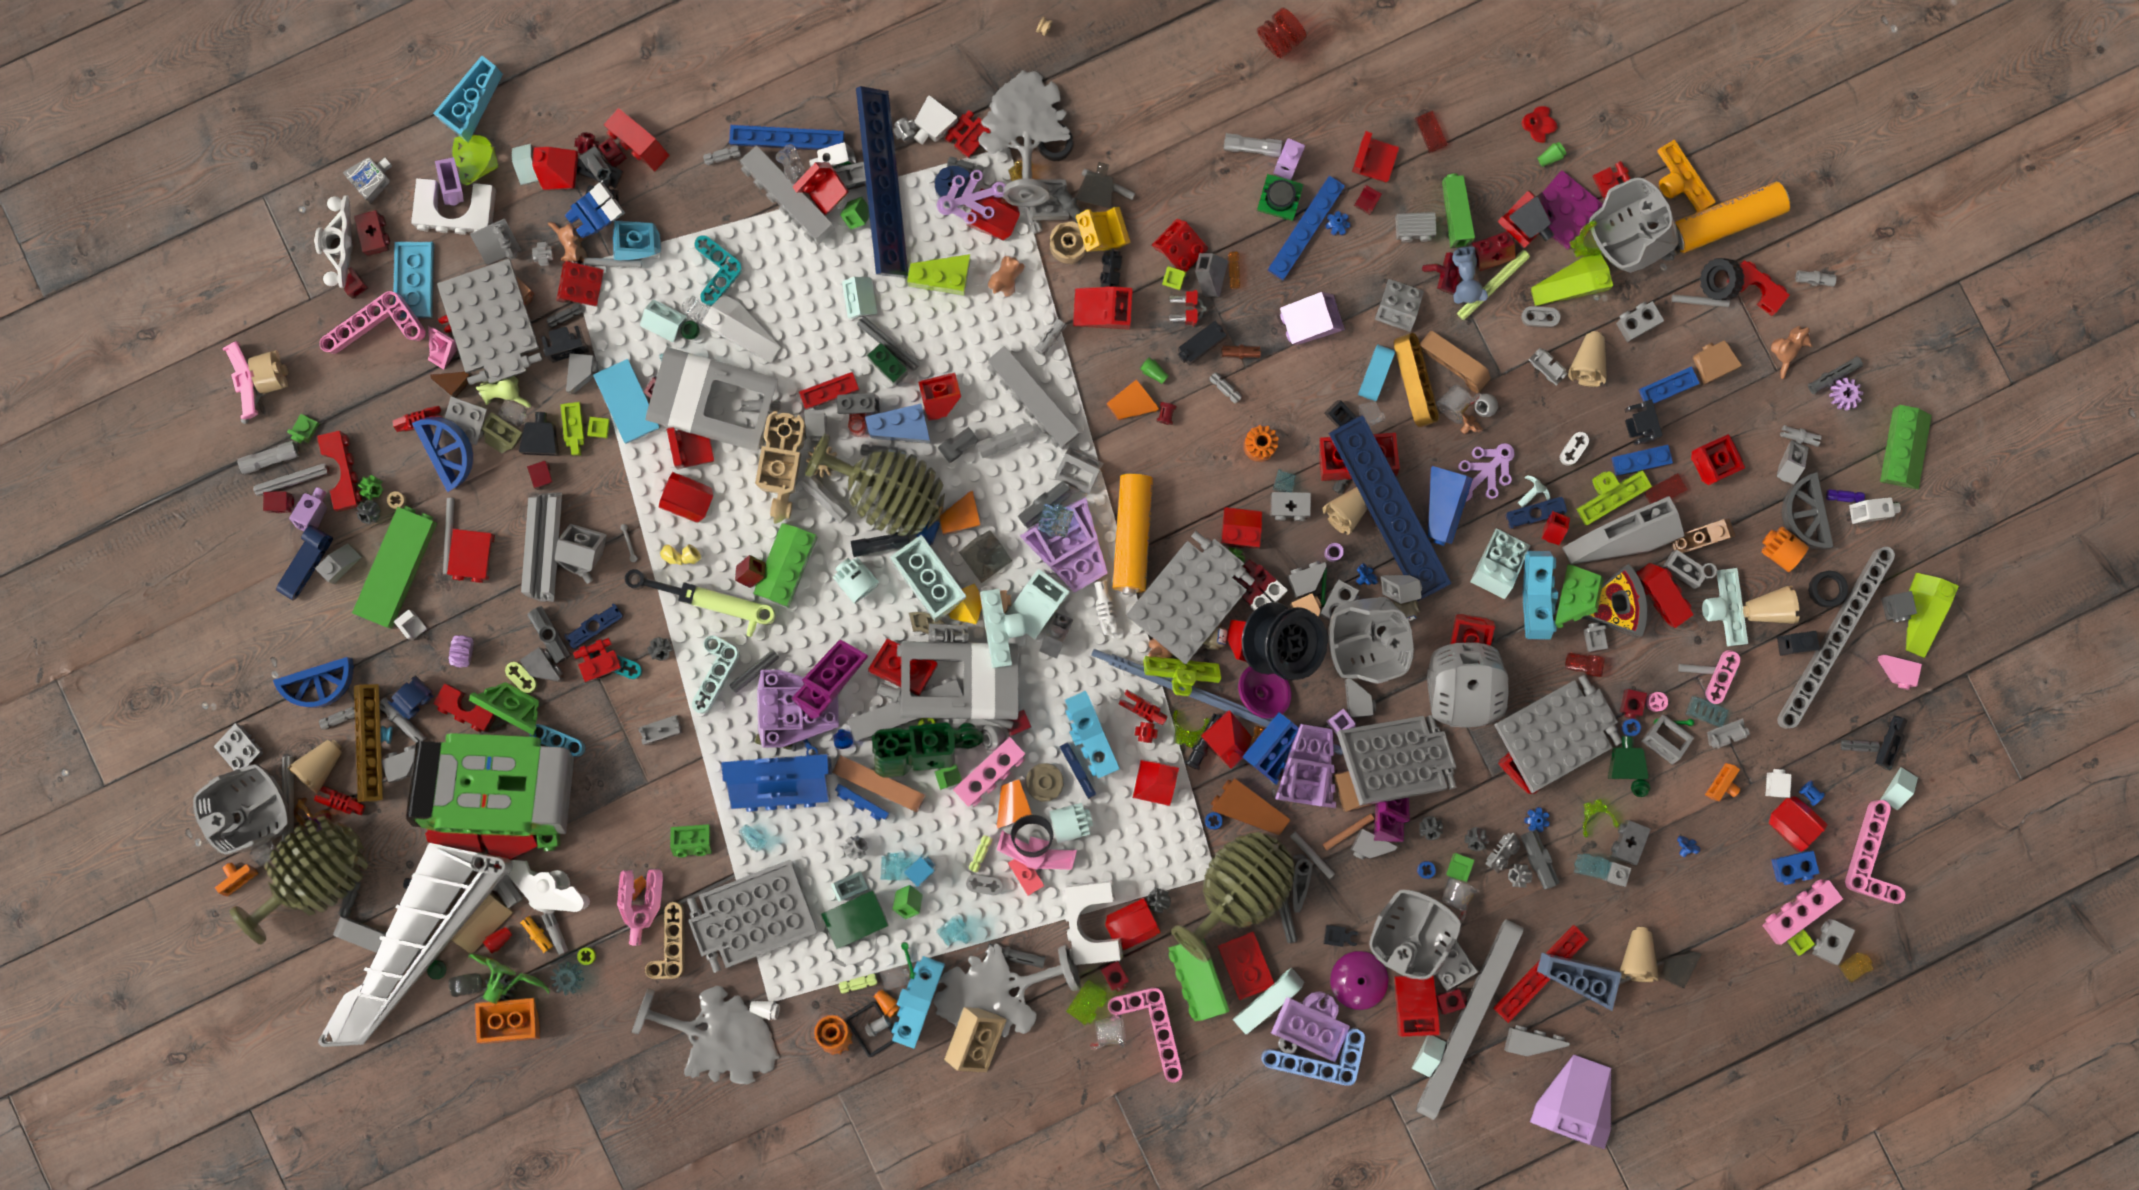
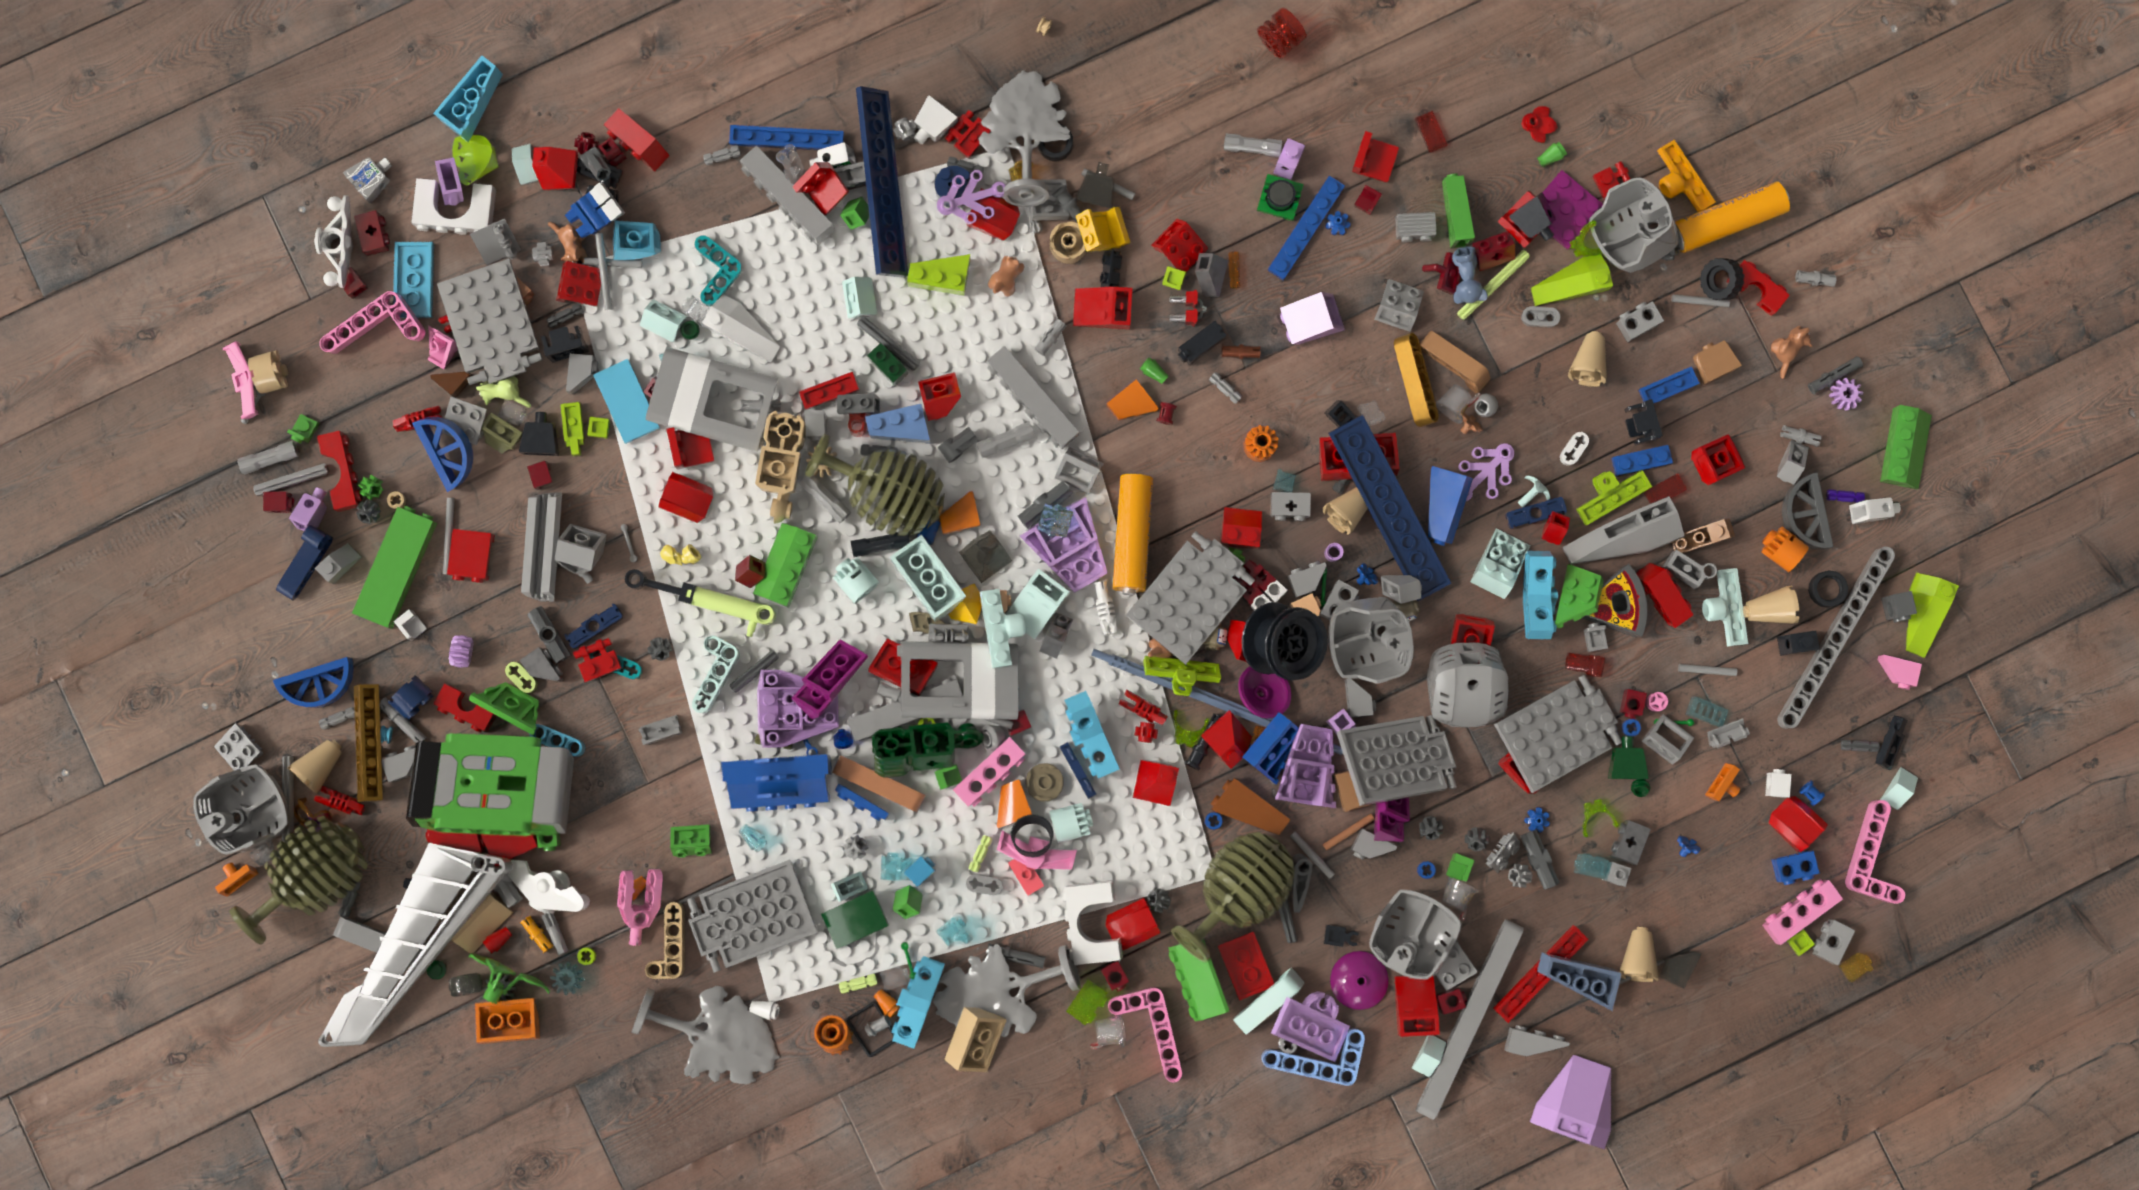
(603, 271): none -> light grey bar
(1376, 372): medium azure beam -> none
(1541, 361): light grey hinge -> none
(1733, 666): bright pink beam -> none

